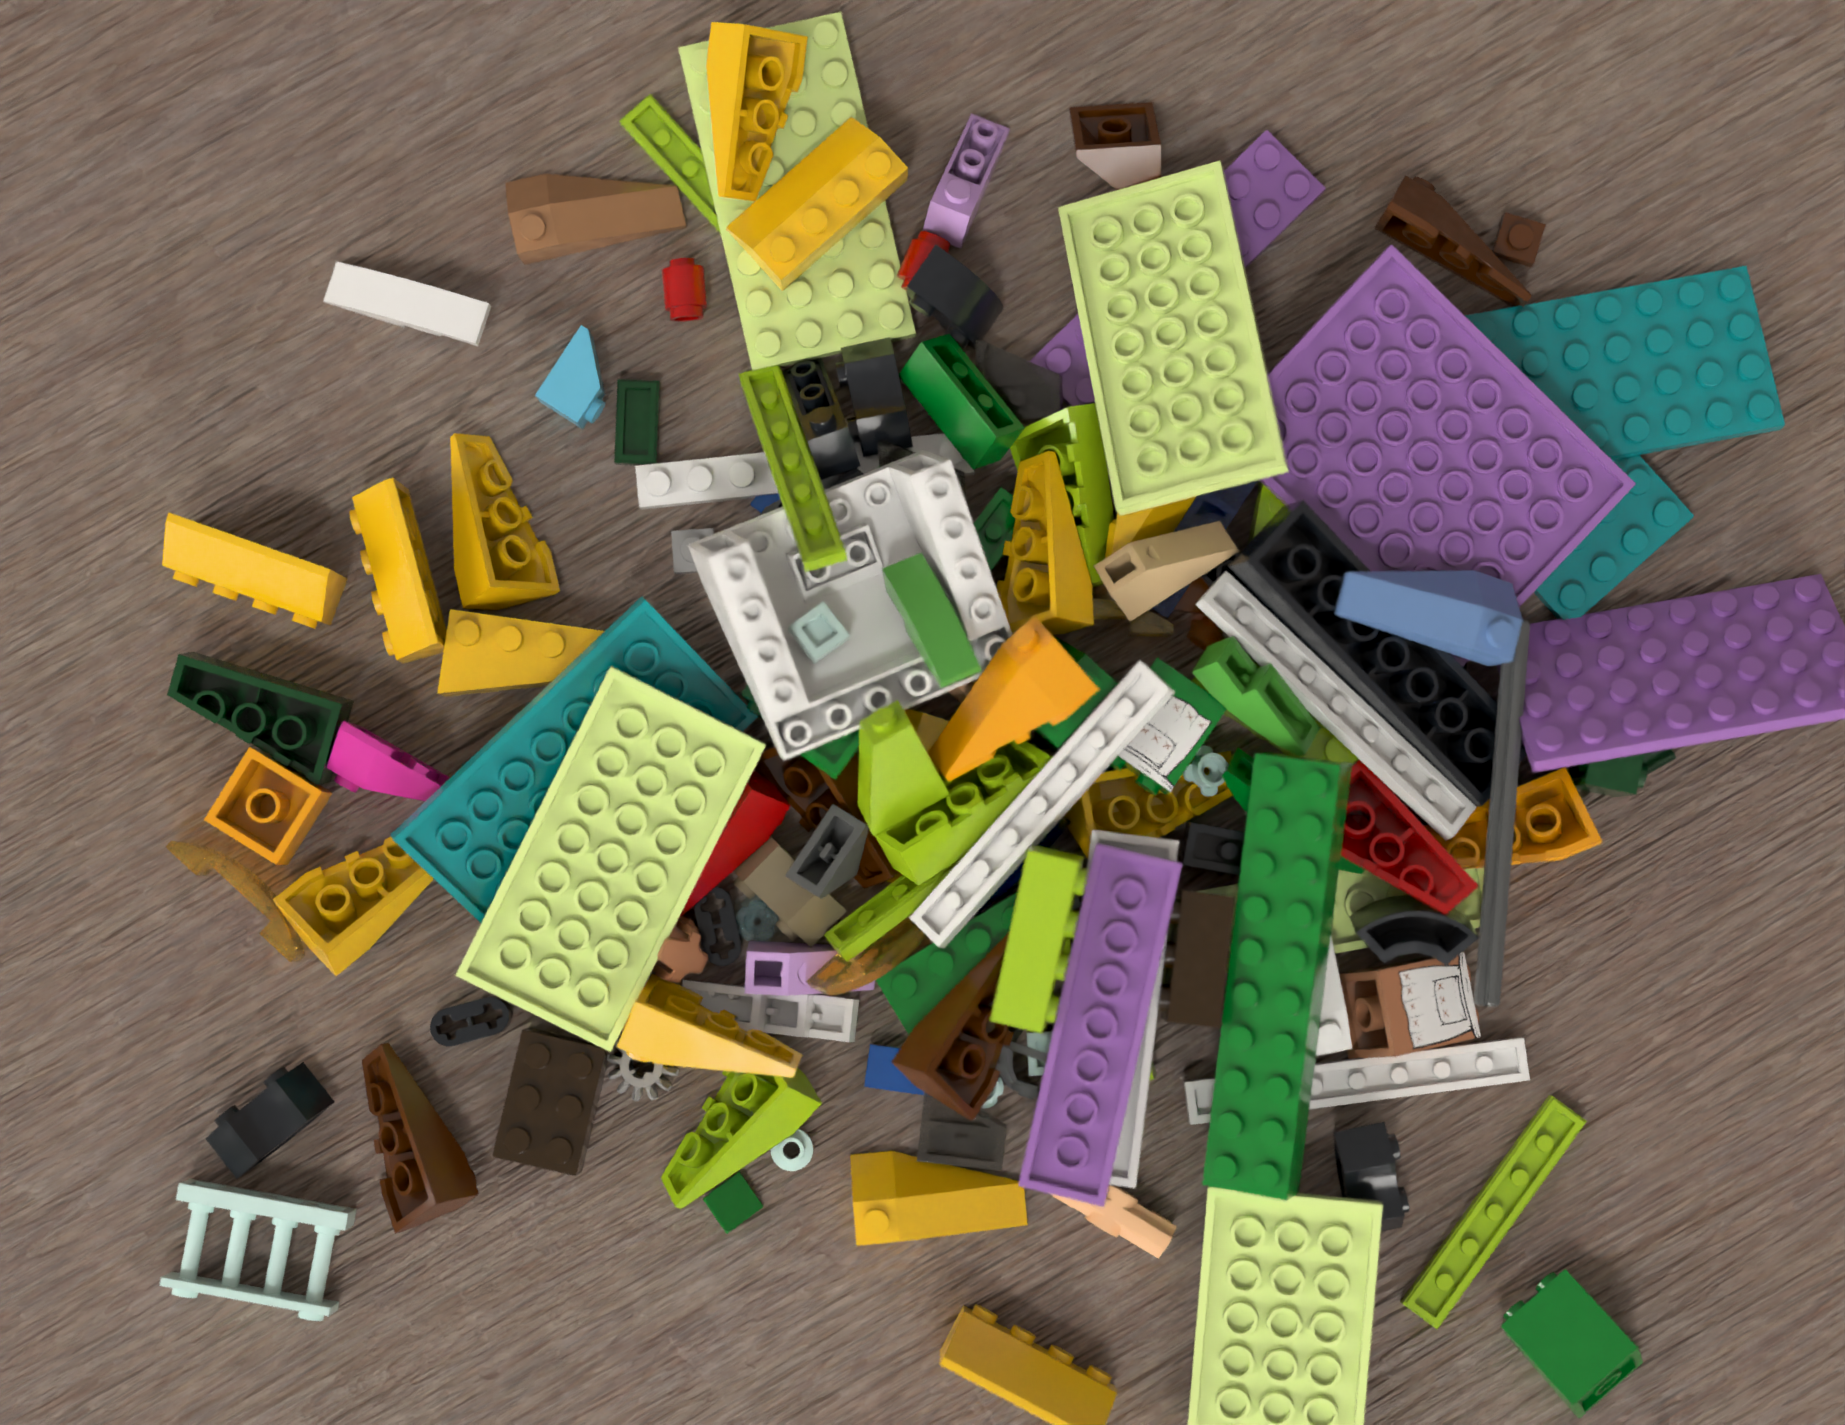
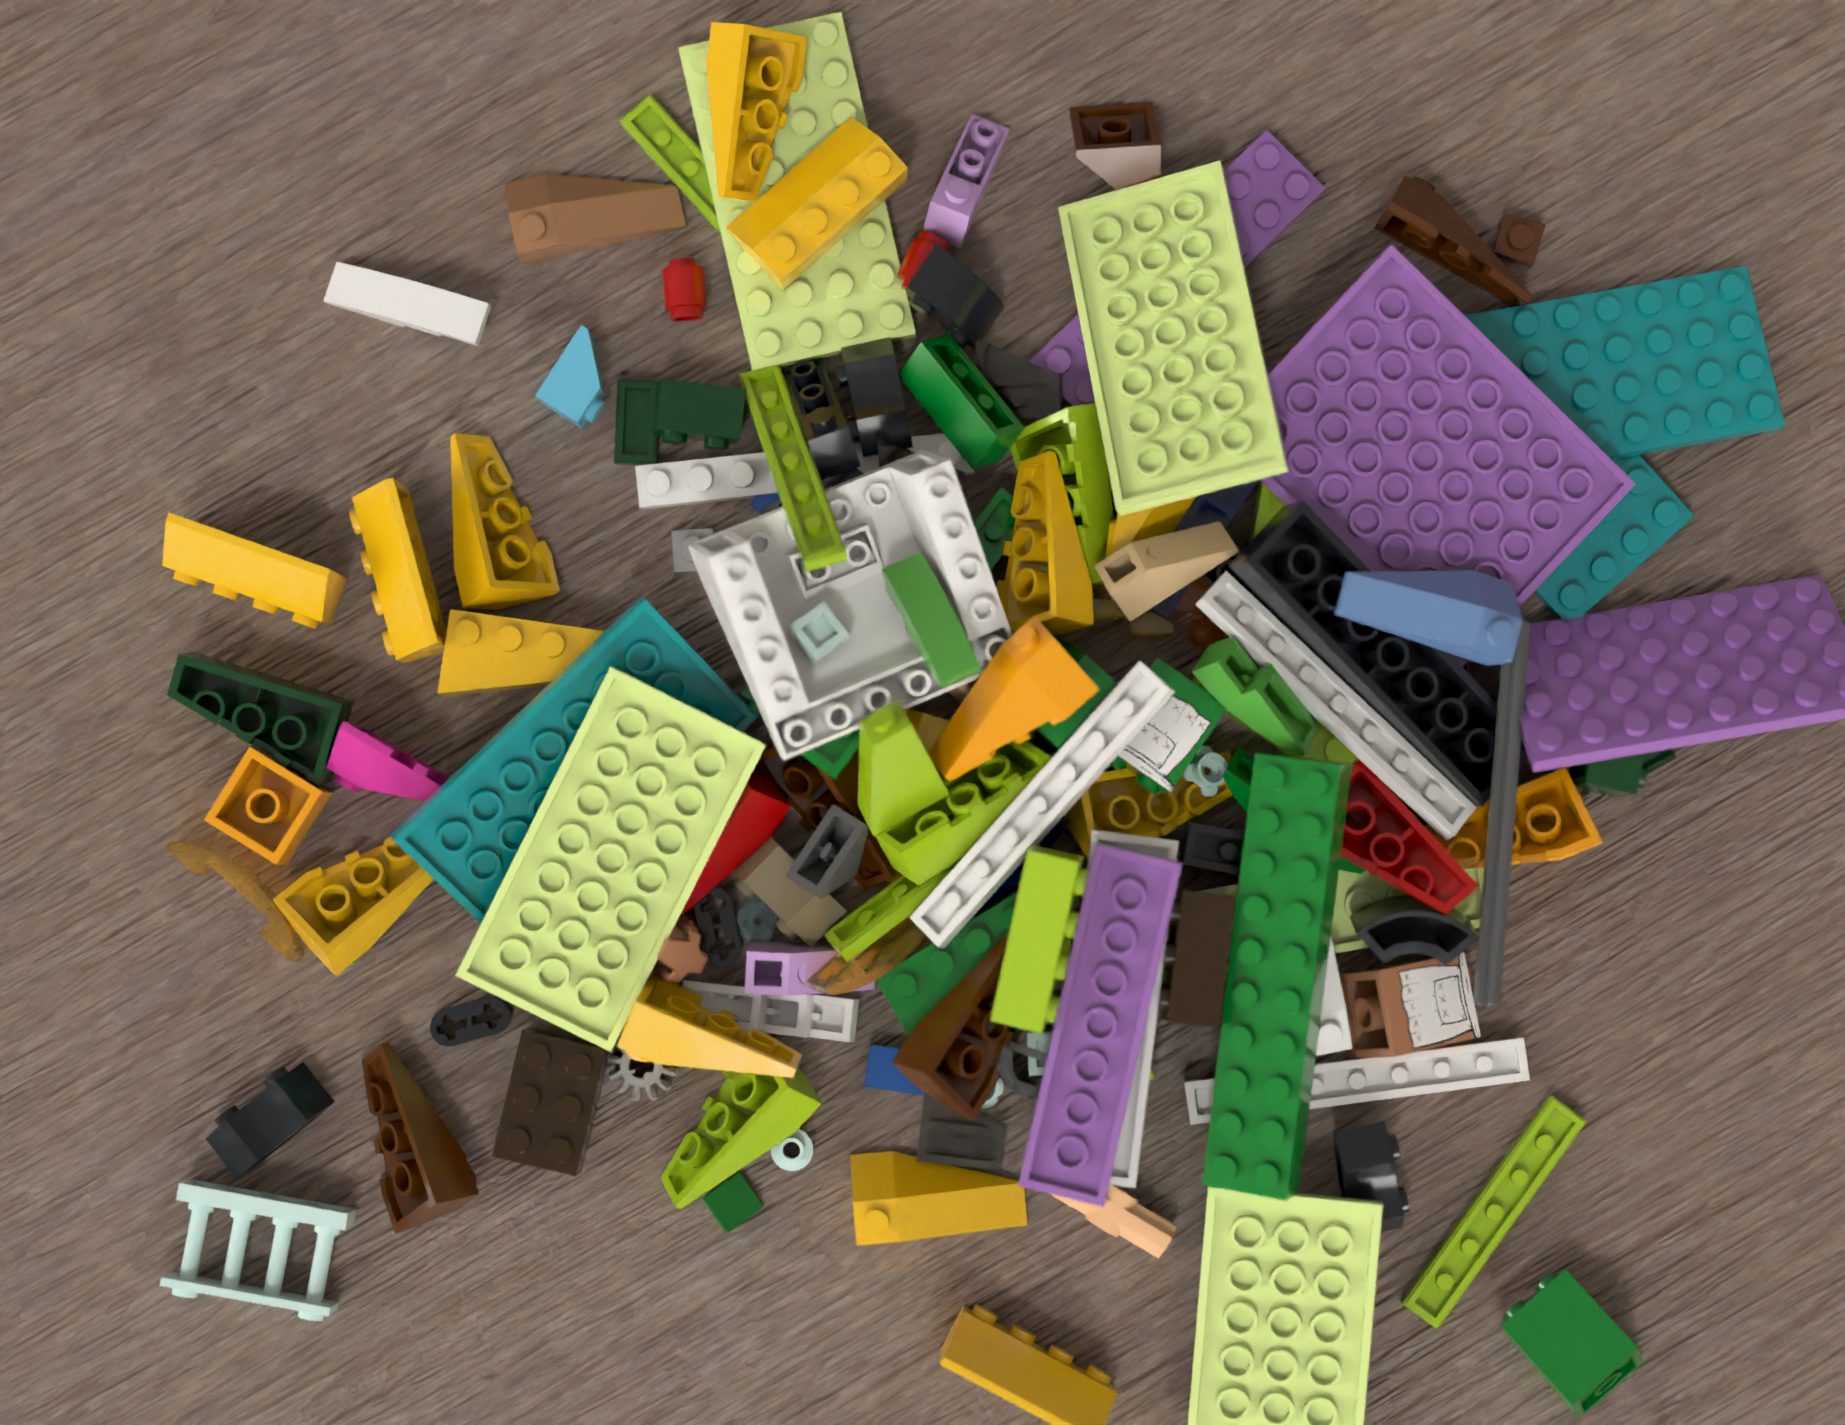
(698, 413): none -> dark green brick

